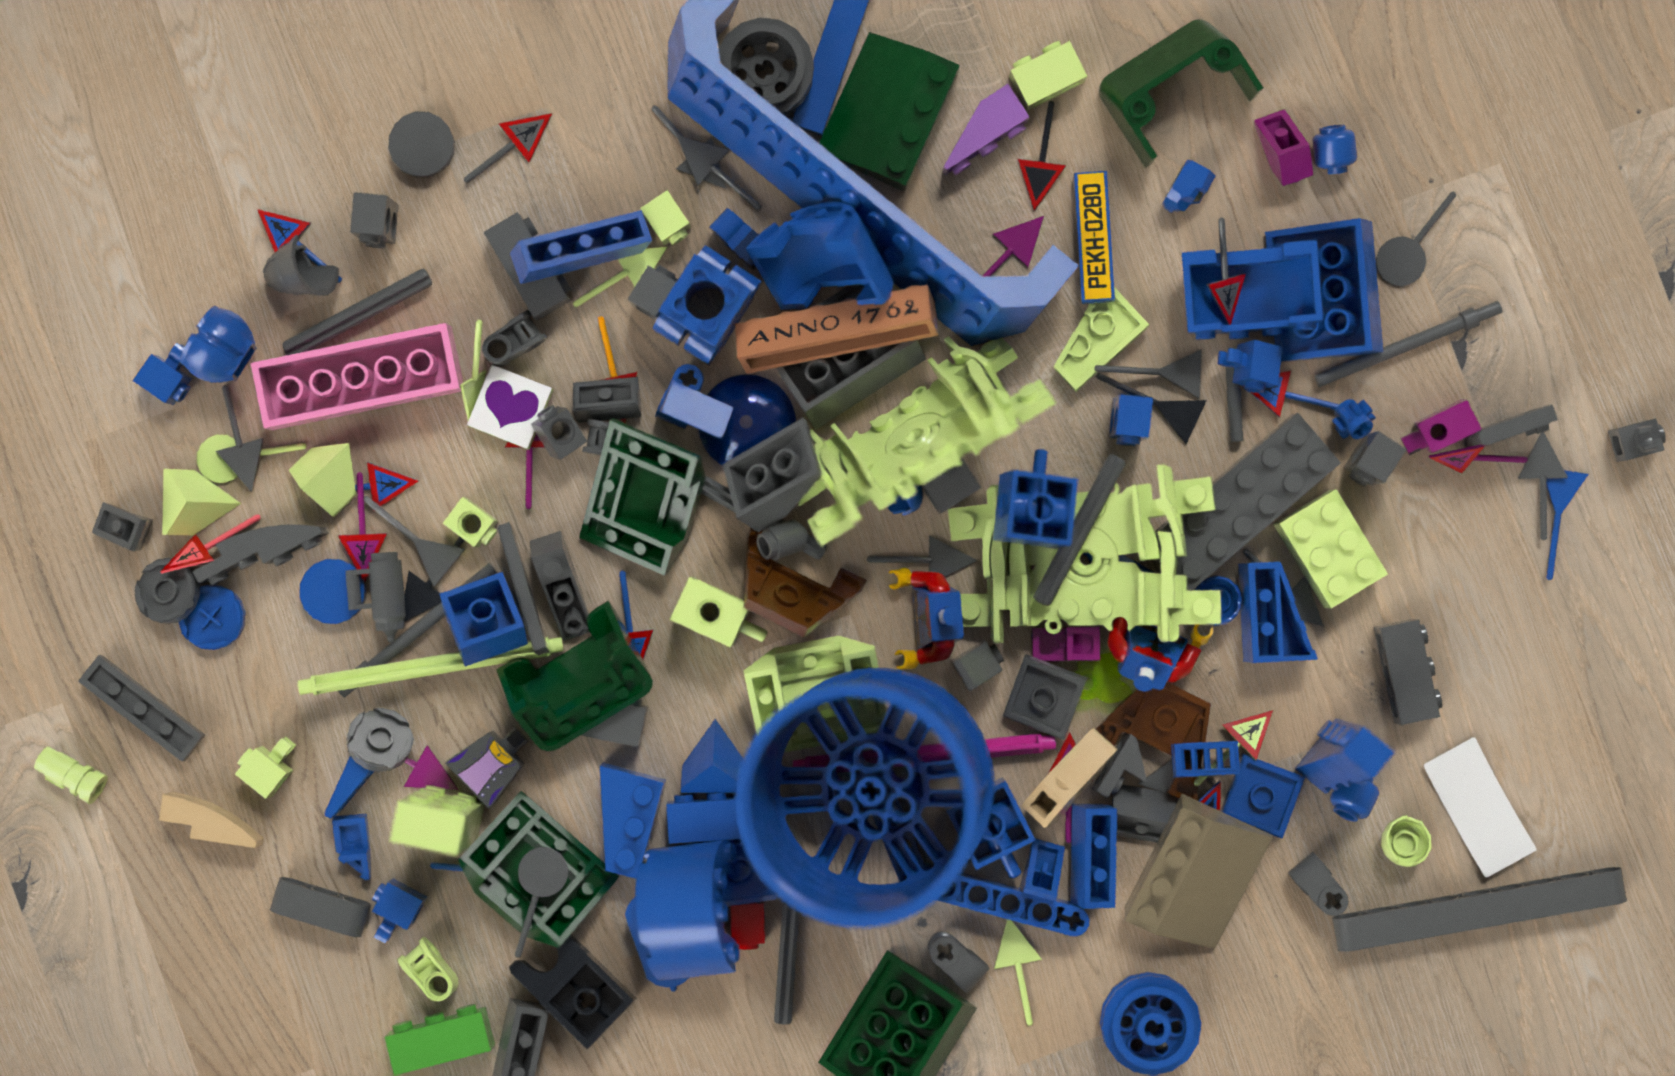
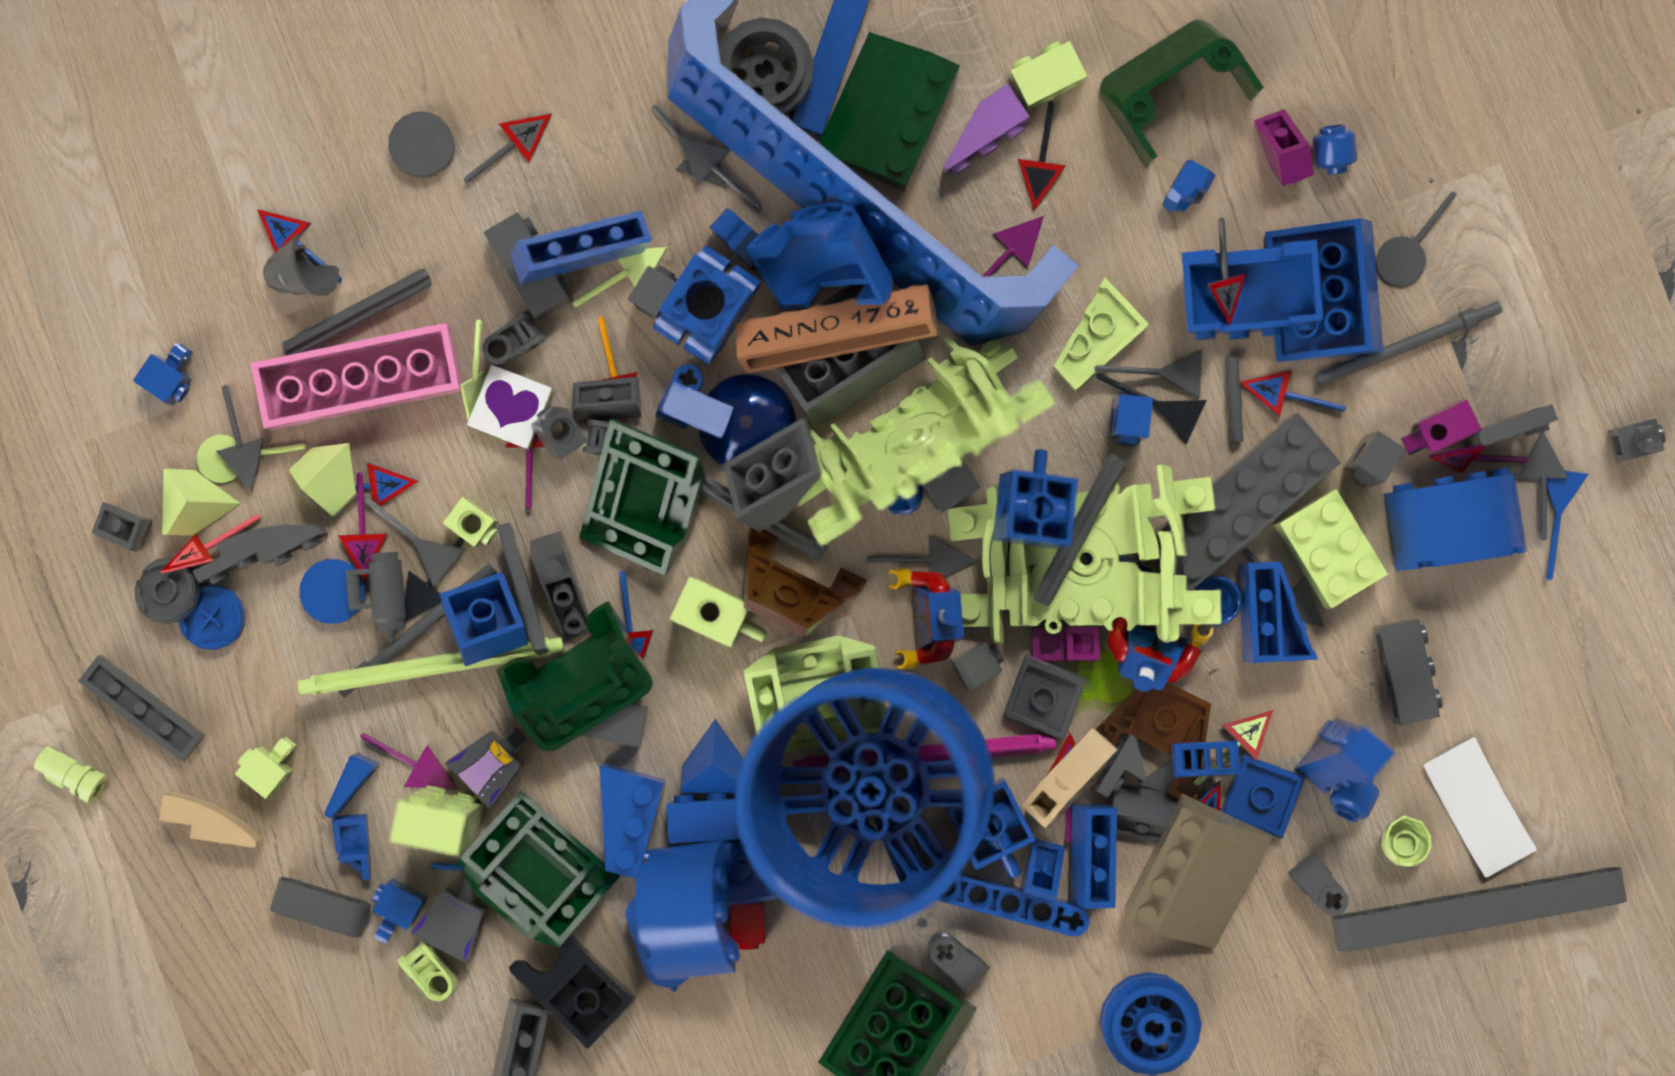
(219, 348): blue piece -> none
(374, 219): dark grey brick -> none
(379, 739): tile -> none
(439, 1039): bright green brick -> none
(452, 922): none -> dark grey torso
(542, 875): dark grey piece -> none
(666, 219): yellowish green brick -> none
(782, 540): dark grey brick -> none
(786, 965): dark grey axle -> none
(1016, 951): yellowish green piece -> none
(1094, 237): tile -> none
(1254, 364): blue brick -> none
(1353, 419): blue gear -> none
(1455, 520): none -> blue cylinder

